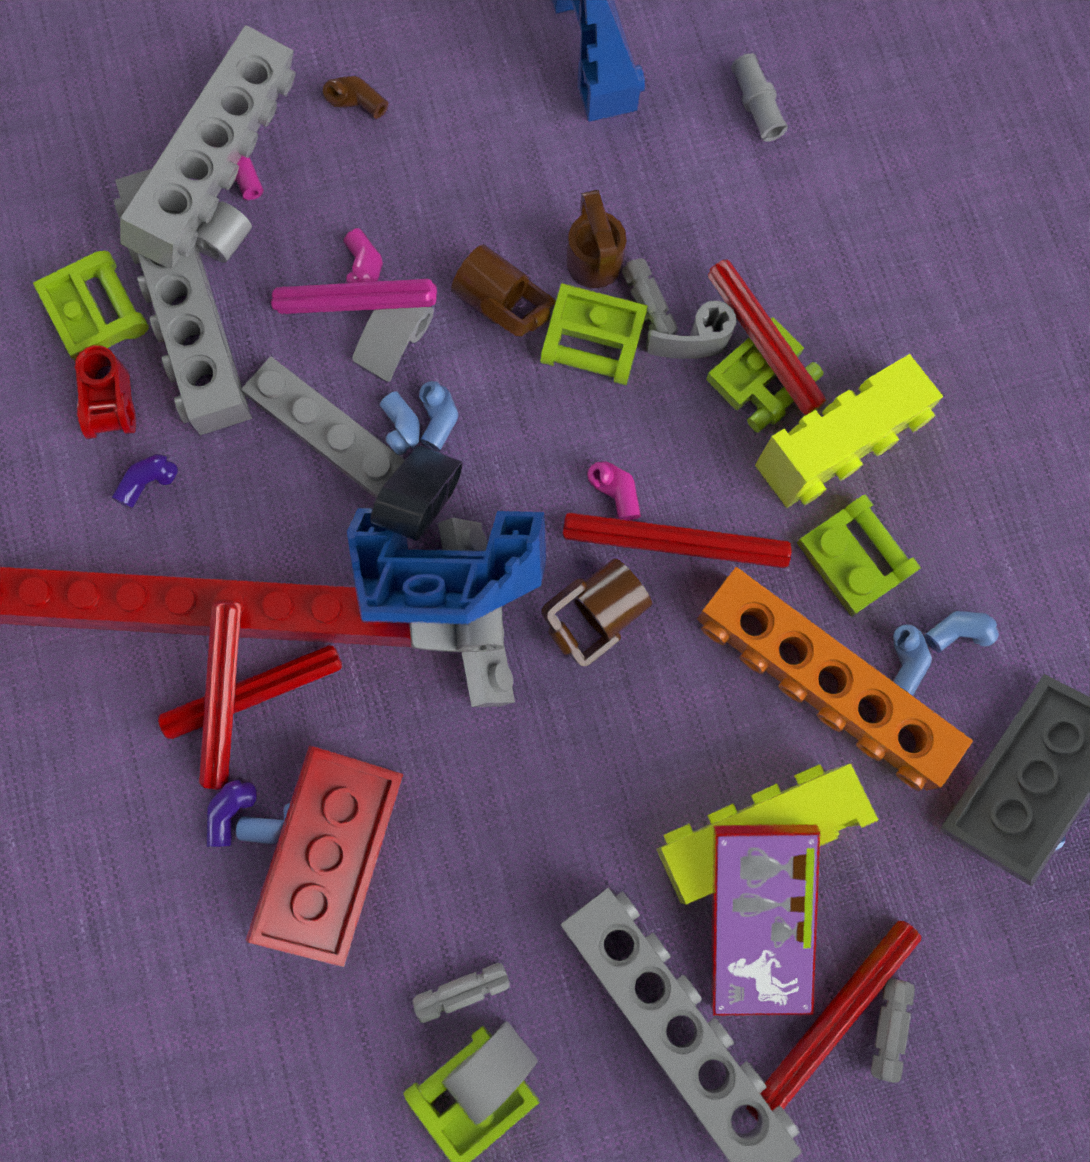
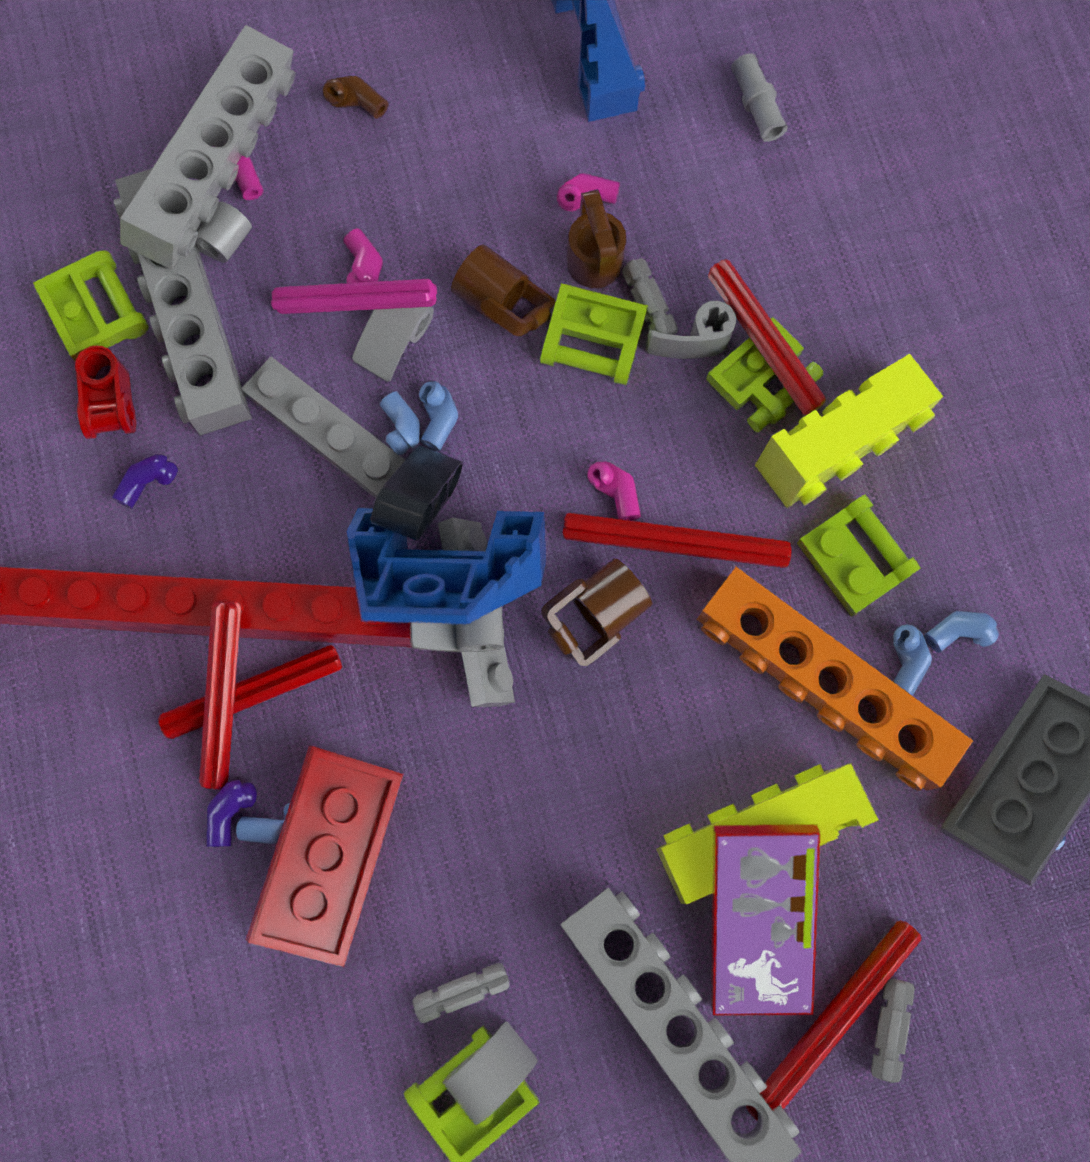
(570, 193): none -> dark pink arm

